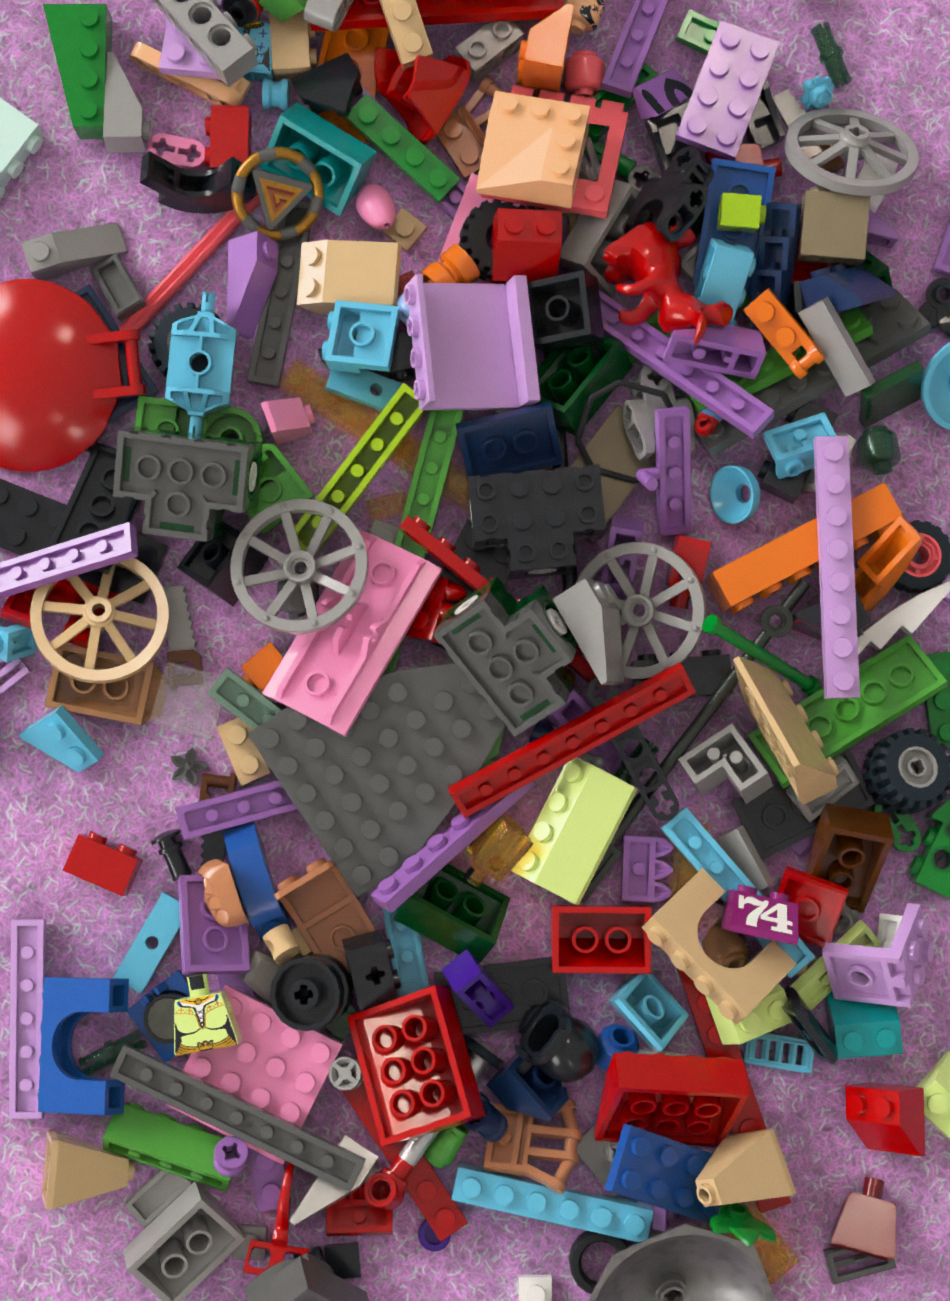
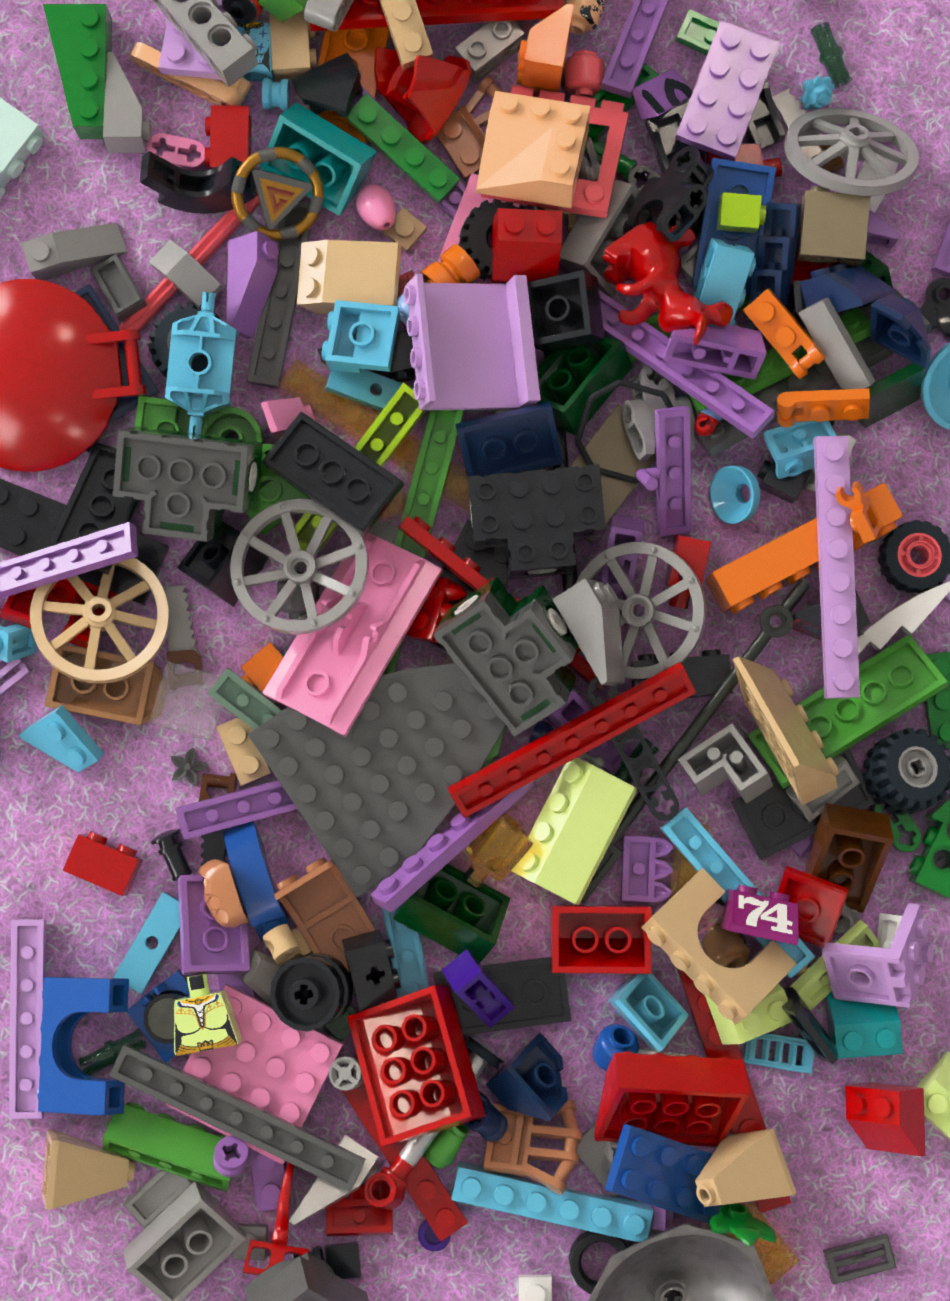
(184, 272): none -> light grey slope
(333, 473): none -> black tile
(558, 1043): black tile -> none
(714, 625): green bar -> none
(744, 854): light grey tile -> none
(822, 406): none -> orange plate
(863, 515): none -> orange plate
(866, 1223): torso -> none
(878, 450): clear green head -> none
(886, 562): orange slope -> none
(900, 328): none -> dark blue slope

